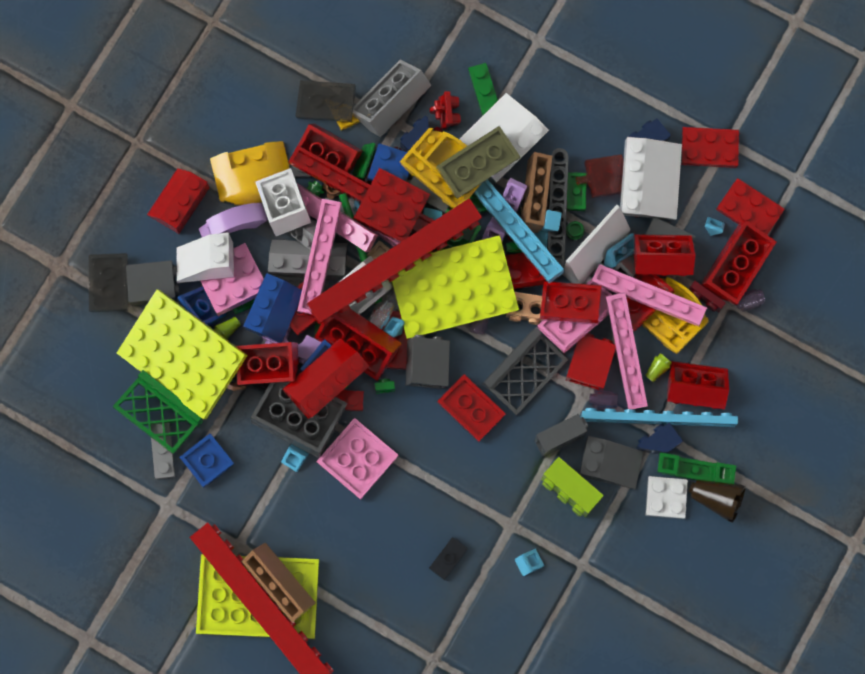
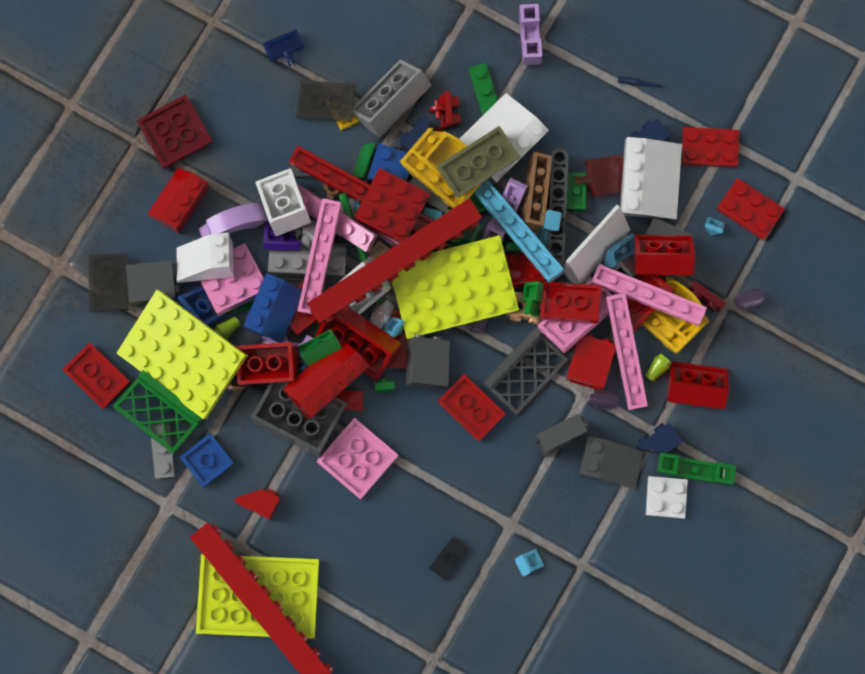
(96, 376): none -> red plate
(174, 131): none -> dark red plate
(239, 170): yellow slope -> none
(260, 502): none -> red slope
(278, 582): medium nougat brick -> none
(282, 242): none -> dark purple wing
(284, 47): none -> clear blue plate
(294, 458): medium azure slope -> none
(315, 188): green plate -> none
(319, 347): none -> green slope
(330, 147): red slope -> none
(529, 33): none -> lavender arch
(531, 295): none -> green plate
(571, 487): lime brick -> none
(575, 230): green plate -> none
(635, 81): none -> dark blue piece
(650, 417): medium azure plate -> none
(719, 497): dark brown cone -> none
(738, 263): red slope -> none

